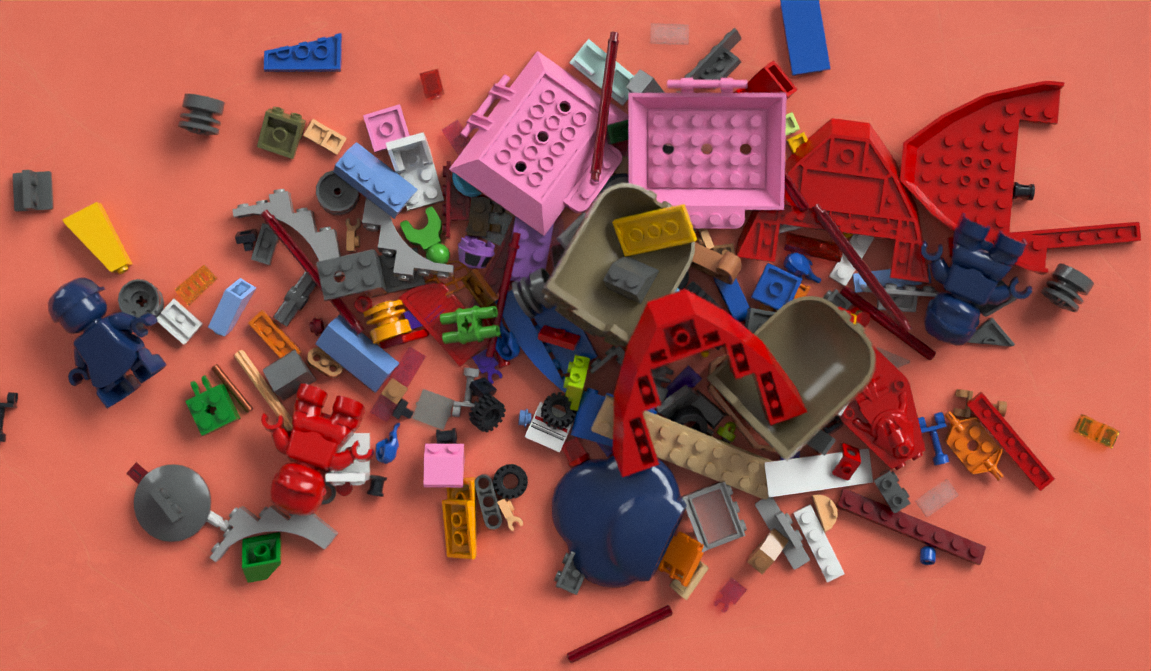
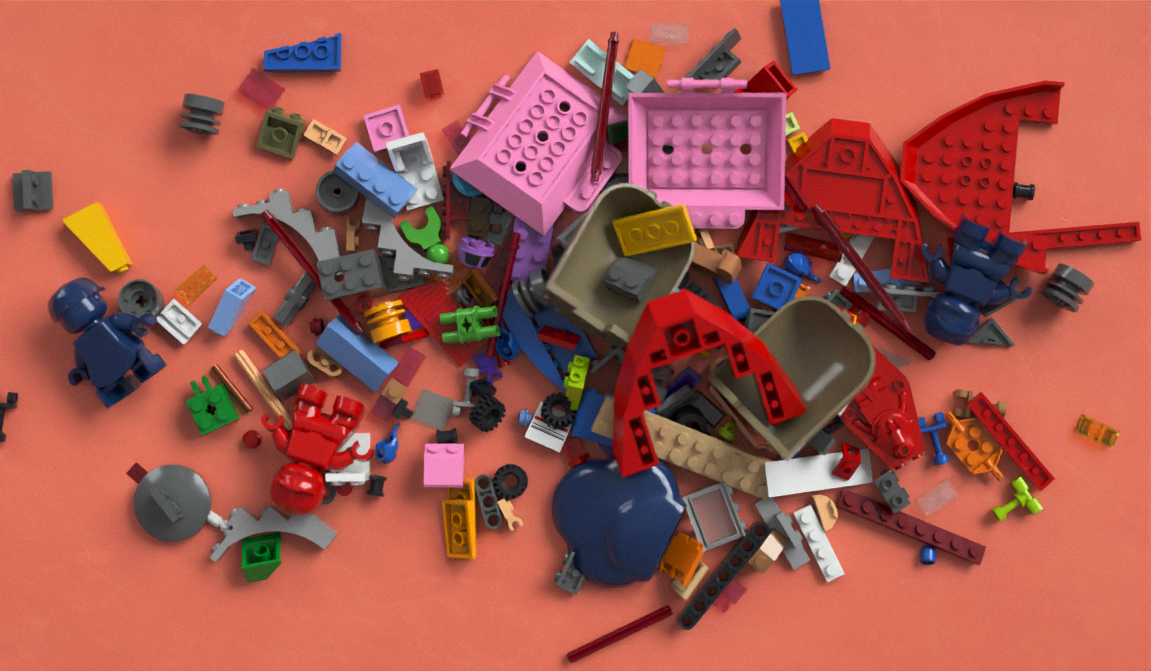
(252, 439): none -> red tile
(261, 89): none -> clear pink plate
(463, 295): none -> dark grey plate
(645, 57): none -> orange piece
(720, 585): none -> black beam
(1022, 498): none -> lime bar

